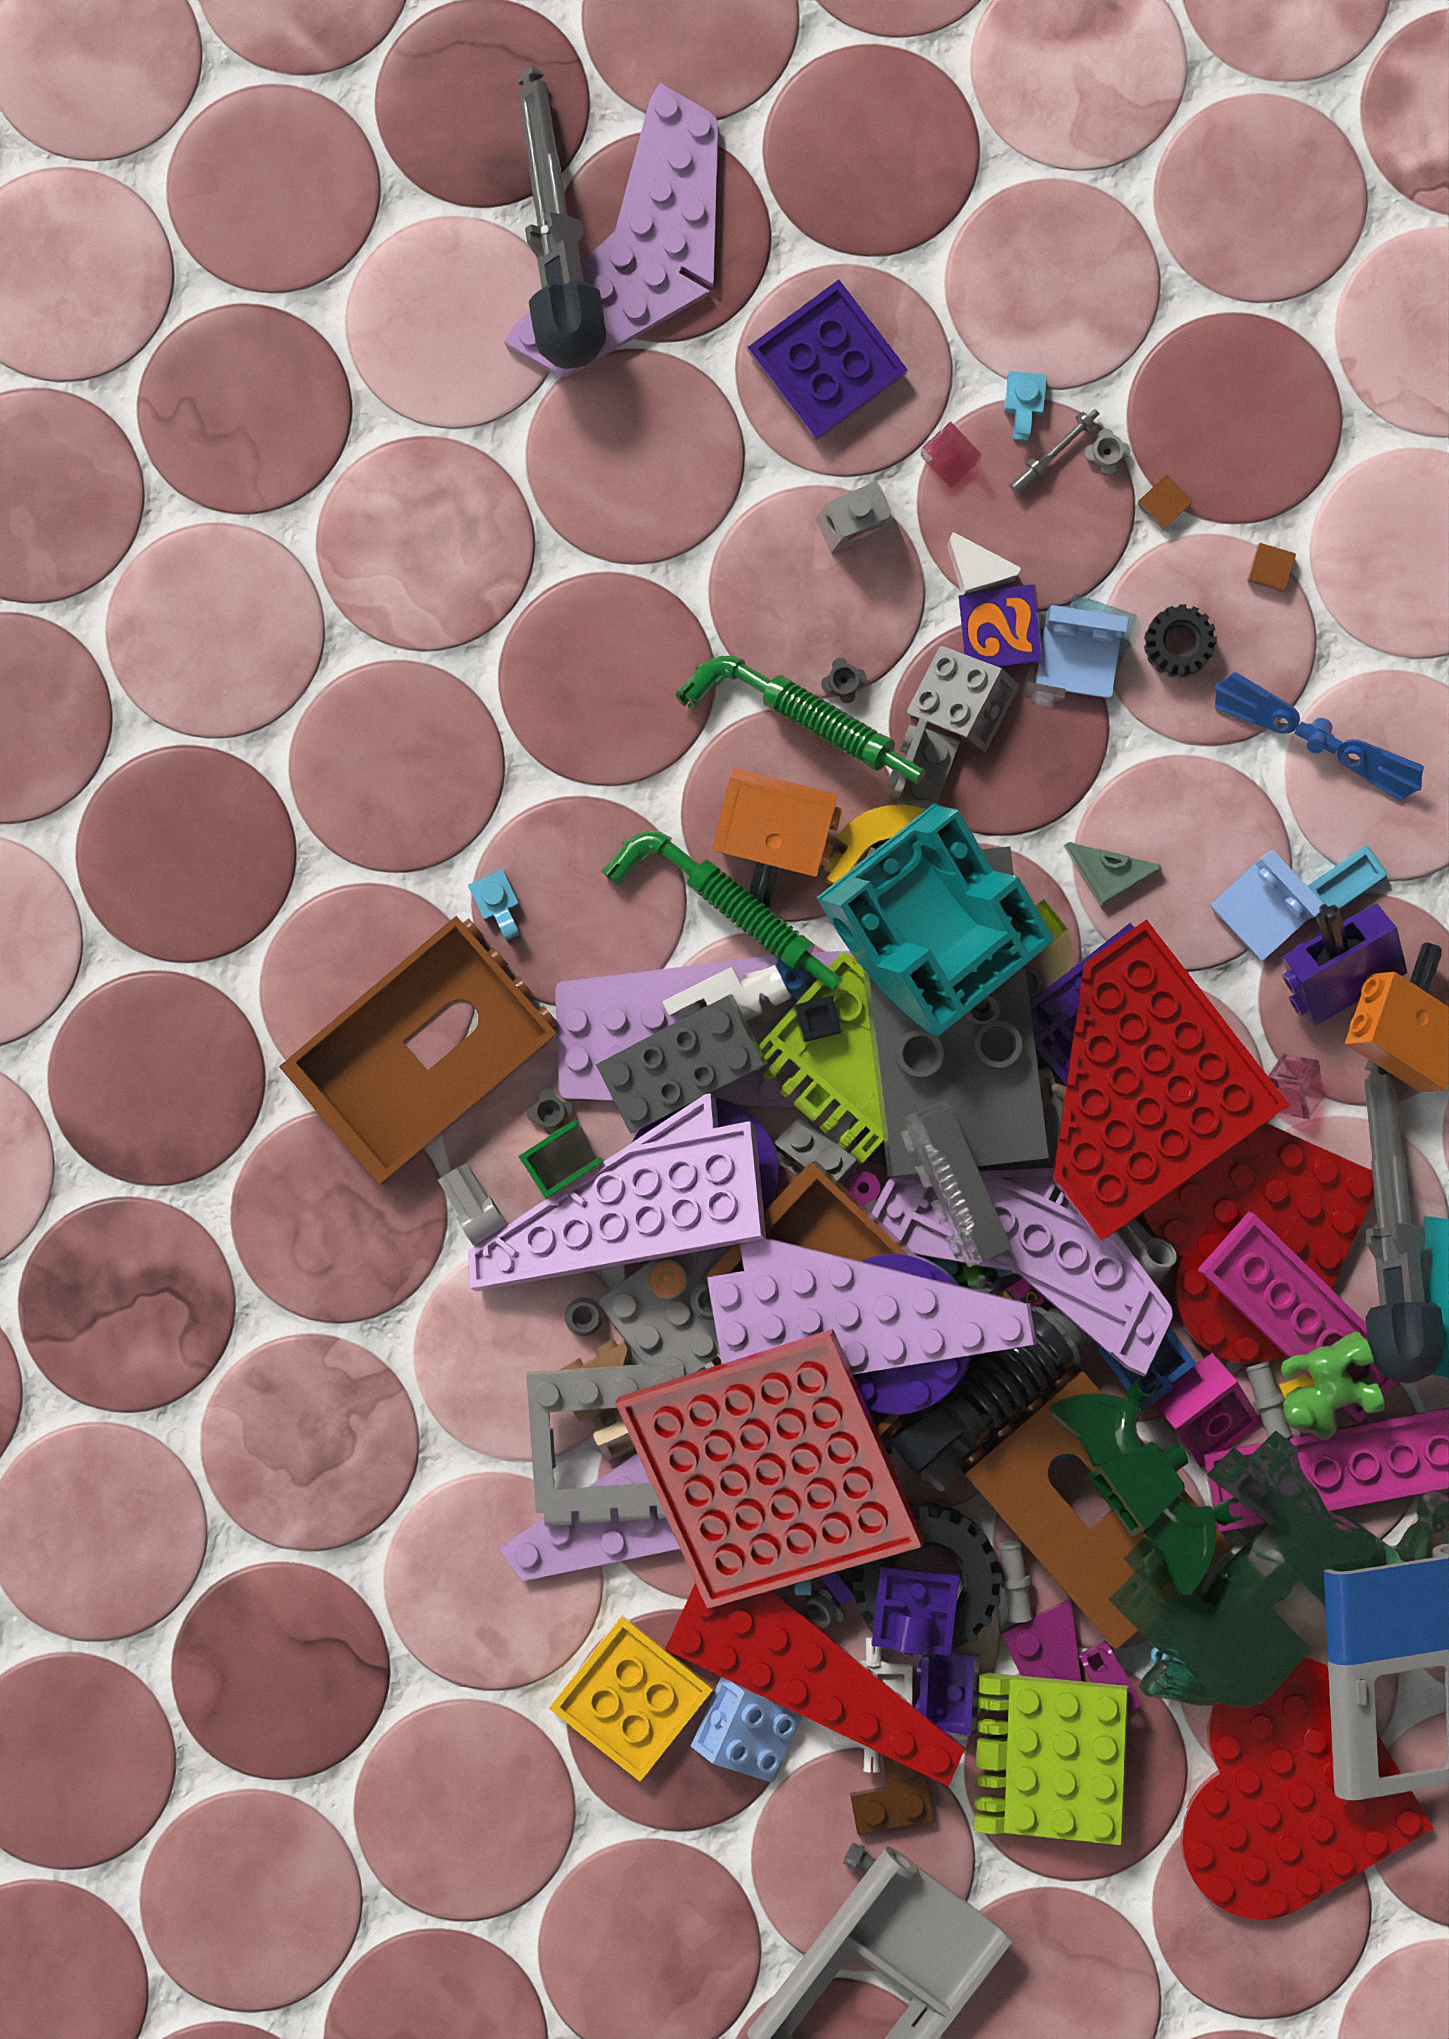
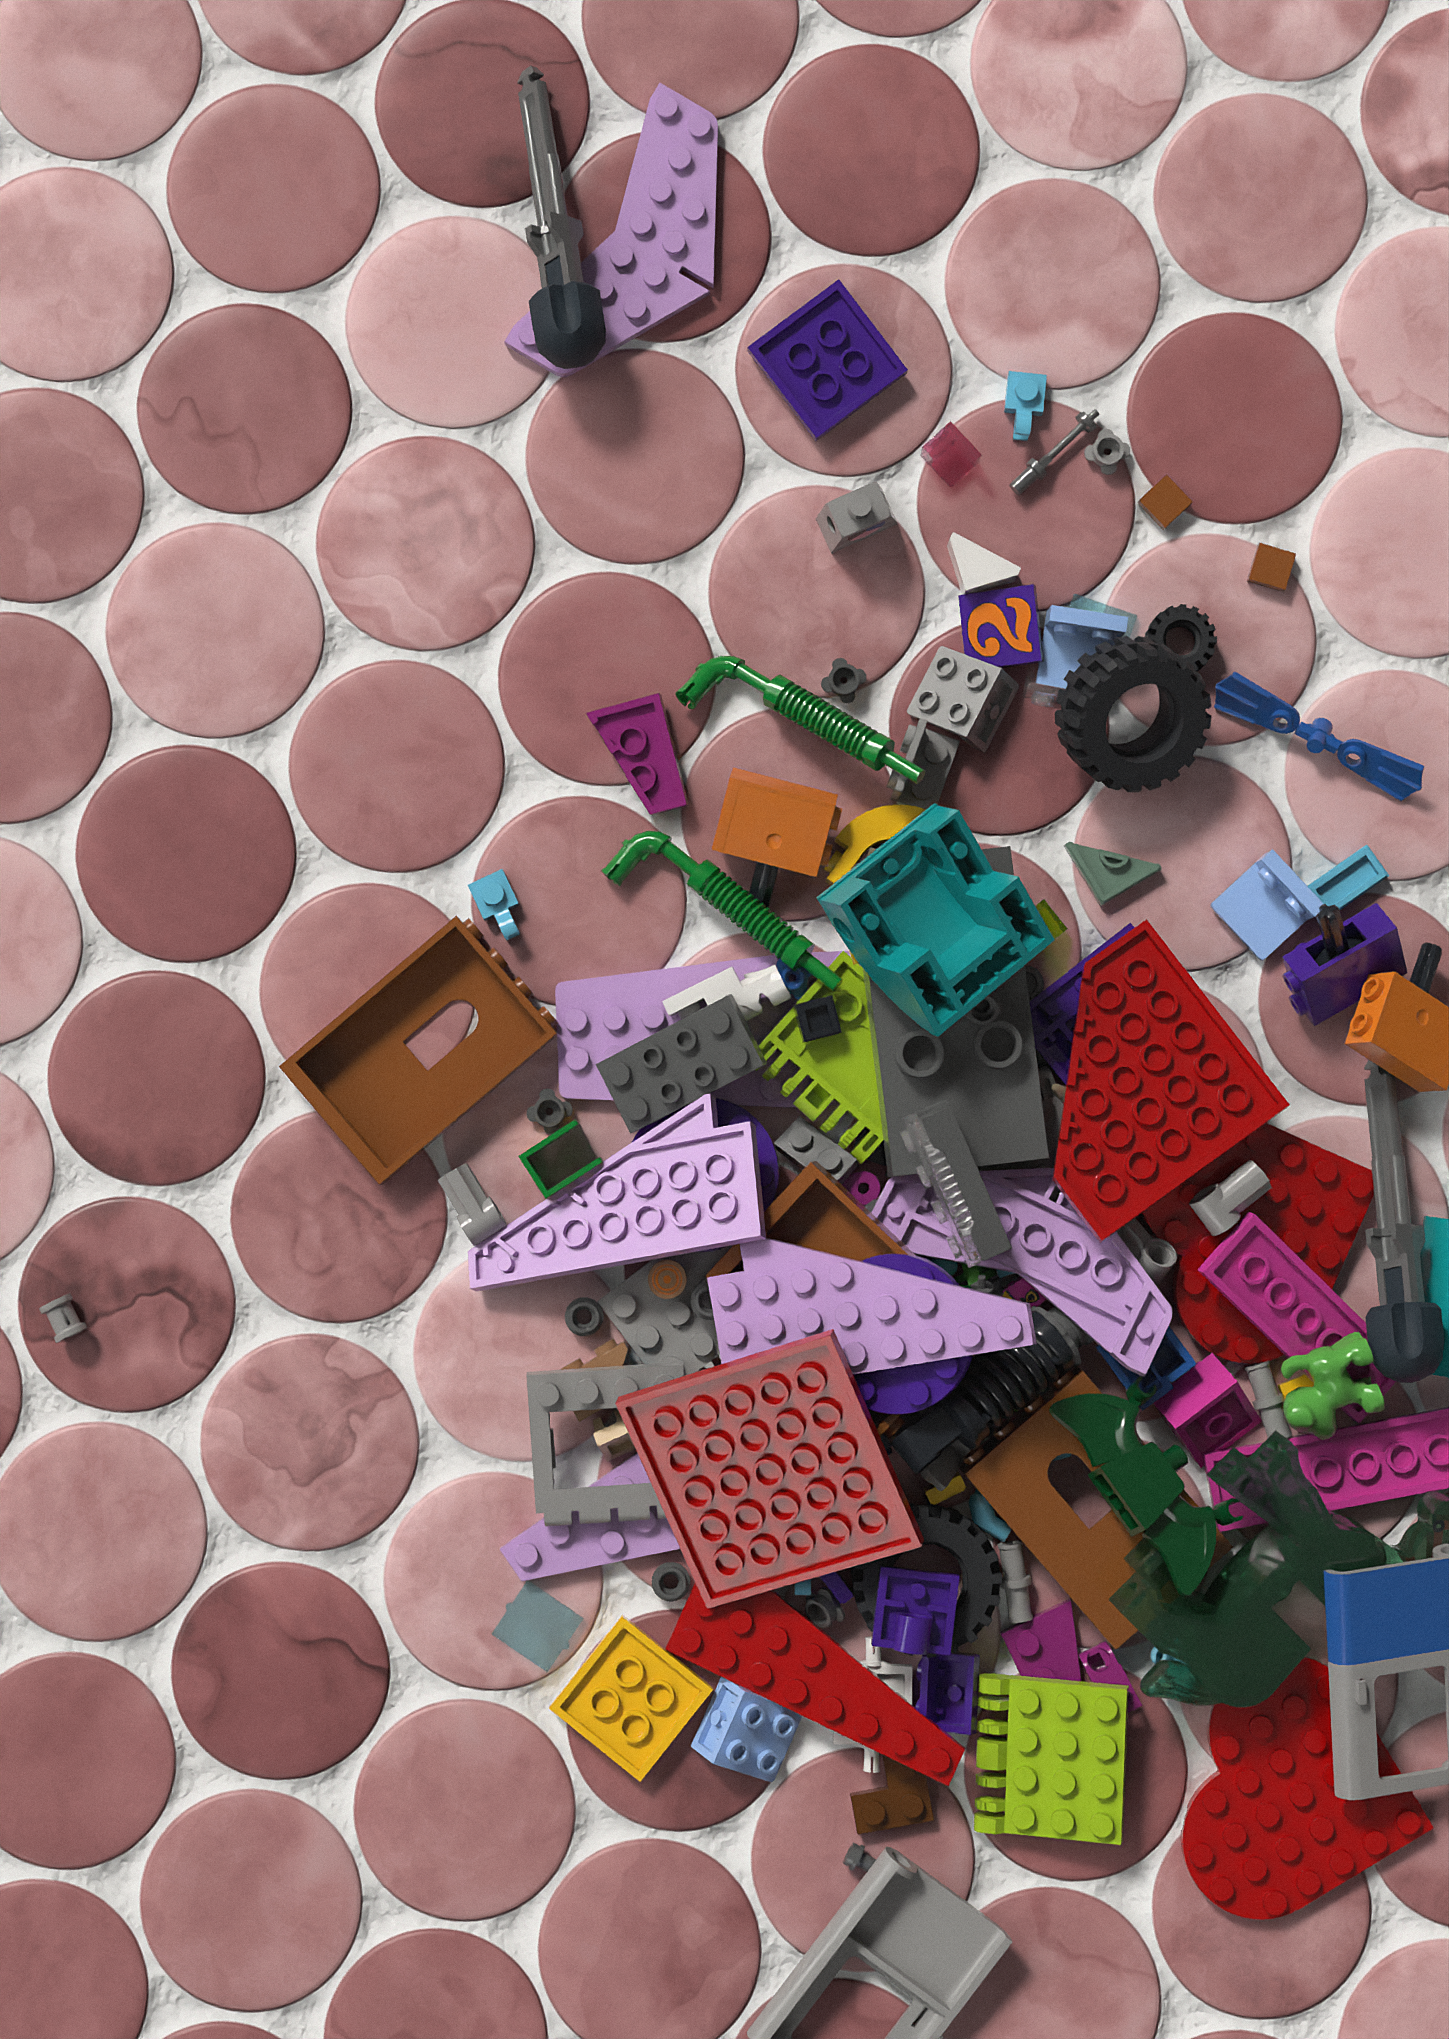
(63, 1318): none -> light grey bush
(537, 1625): none -> clear light blue piece
(644, 748): none -> magenta wing
(663, 1591): none -> dark grey plate
(954, 1487): none -> yellow tile
(983, 1516): none -> medium azure arm
(1169, 739): none -> black tyre
(1221, 1203): none -> light grey piece
(1300, 1084): clear pink panel -> none

